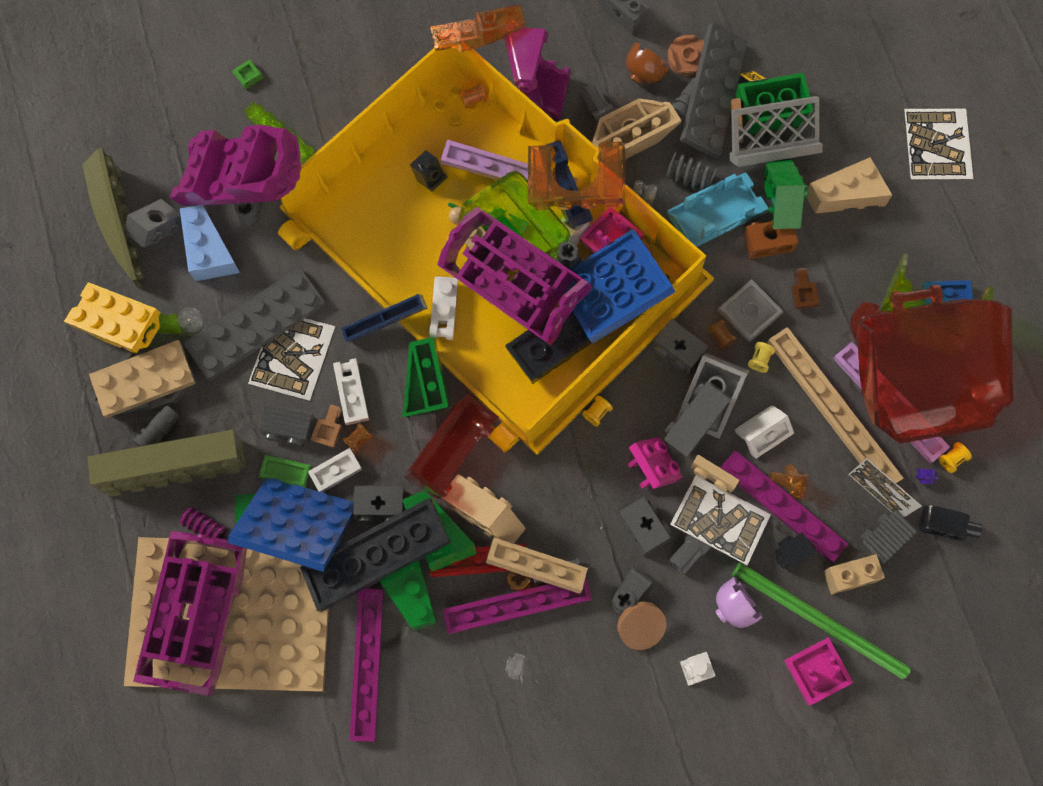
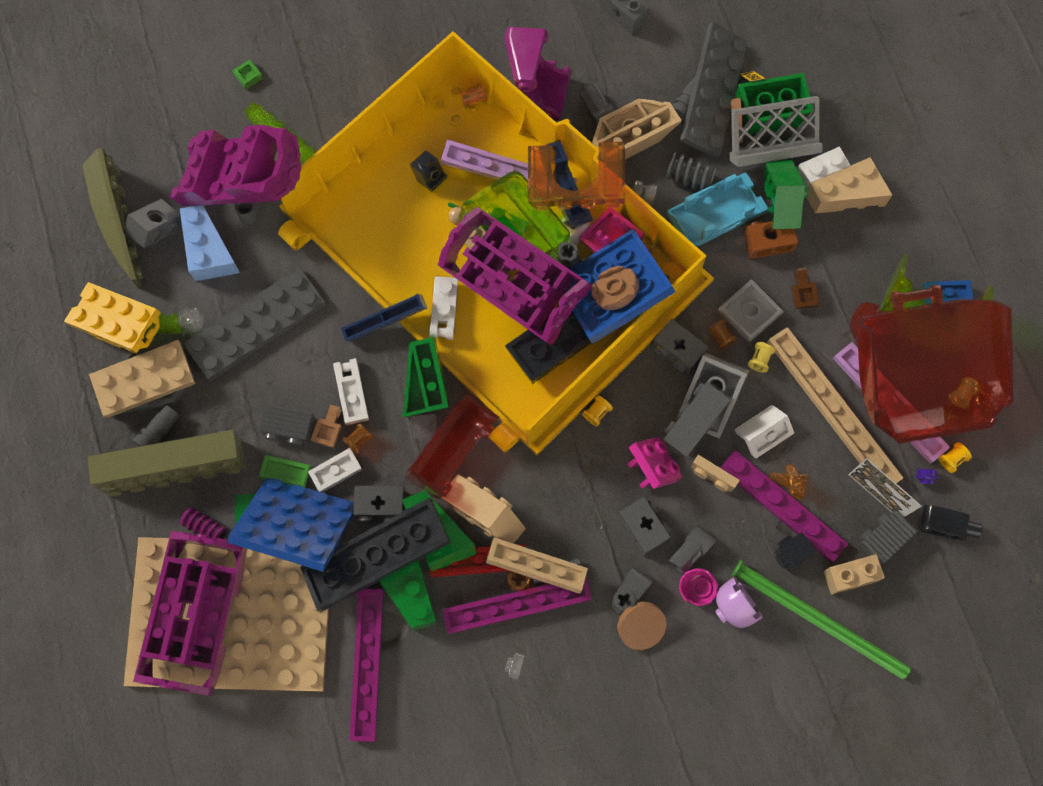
(293, 359): sticker -> none
(483, 30): clear orange slope -> none
(615, 288): none -> medium nougat tile
(645, 65): dark orange cylinder -> none
(685, 55): nougat tile -> none
(697, 668): white brick -> none
(698, 587): none -> dark pink hair
(720, 520): sticker -> none
(818, 671): dark pink plate -> none
(823, 166): none -> white brick
(938, 144): sticker -> none
(965, 392): none -> clear orange bush

